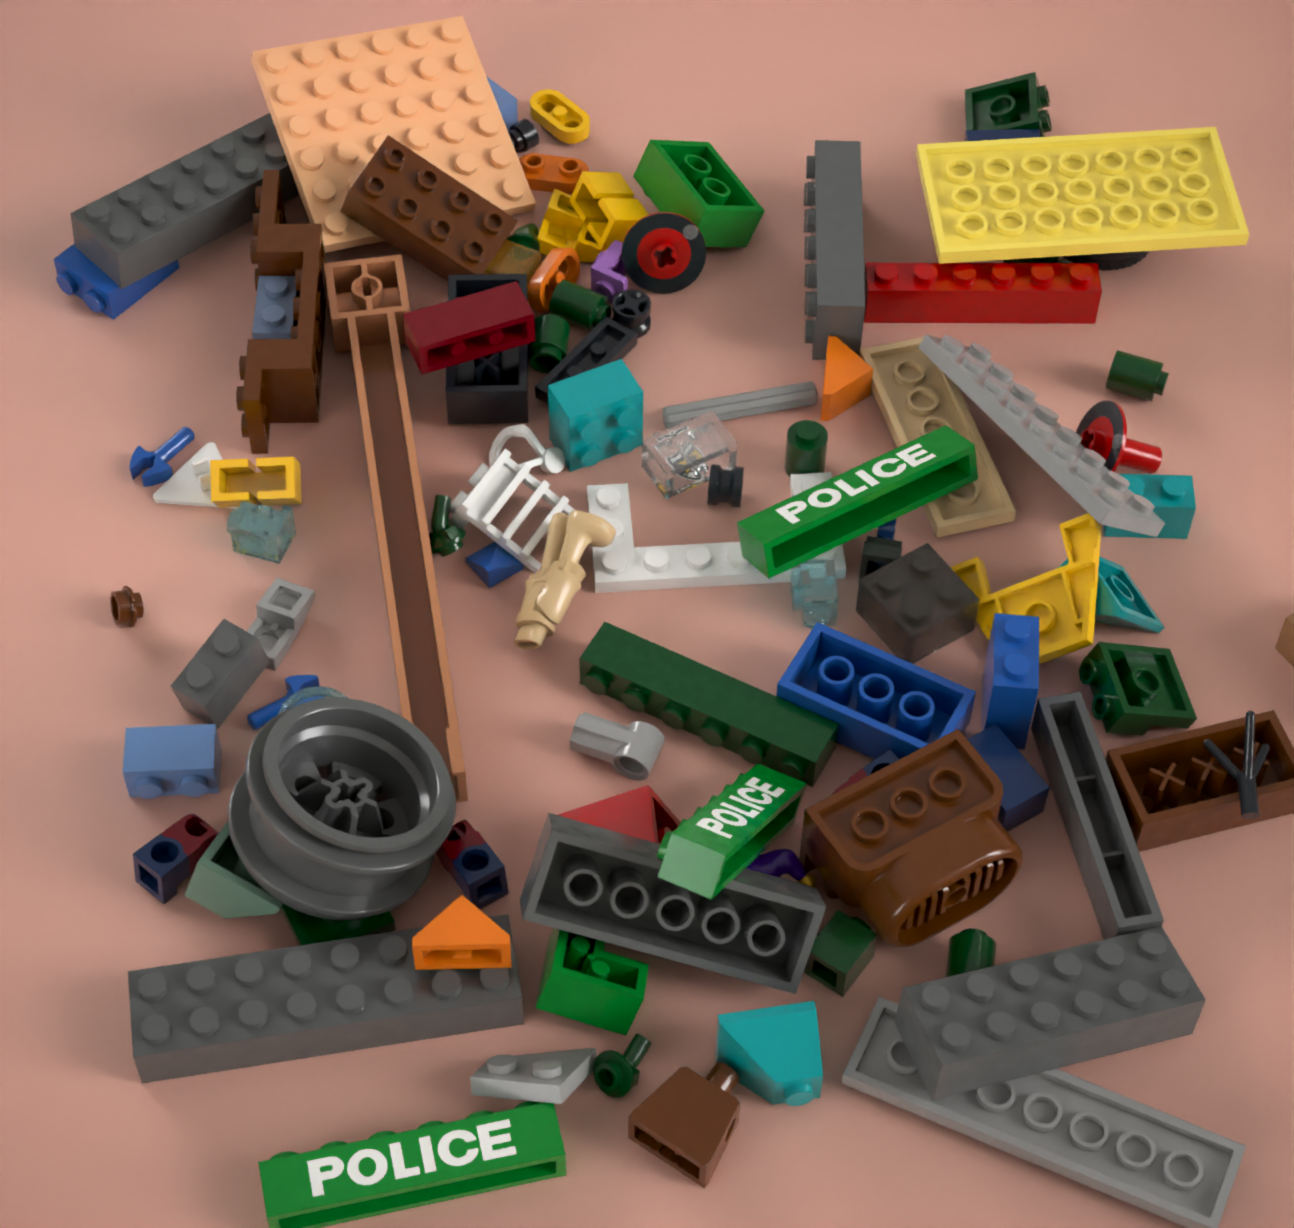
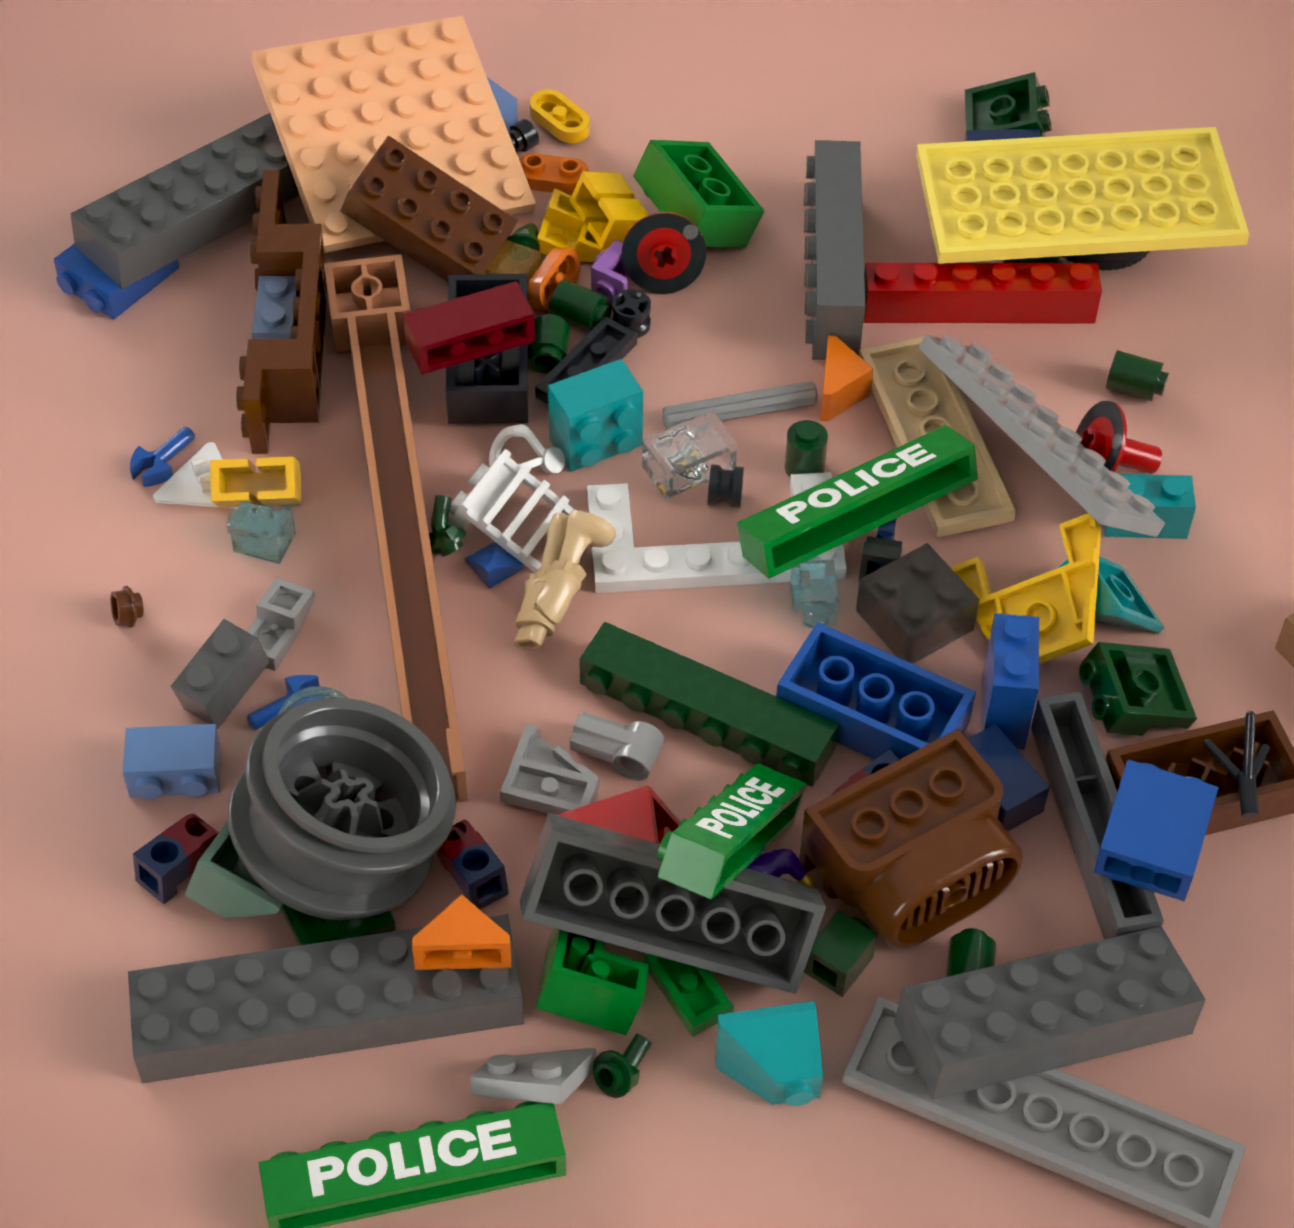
(546, 777): none -> light grey wing
(689, 1120): reddish brown torso -> none
(690, 992): none -> green plate
(1156, 830): none -> blue brick

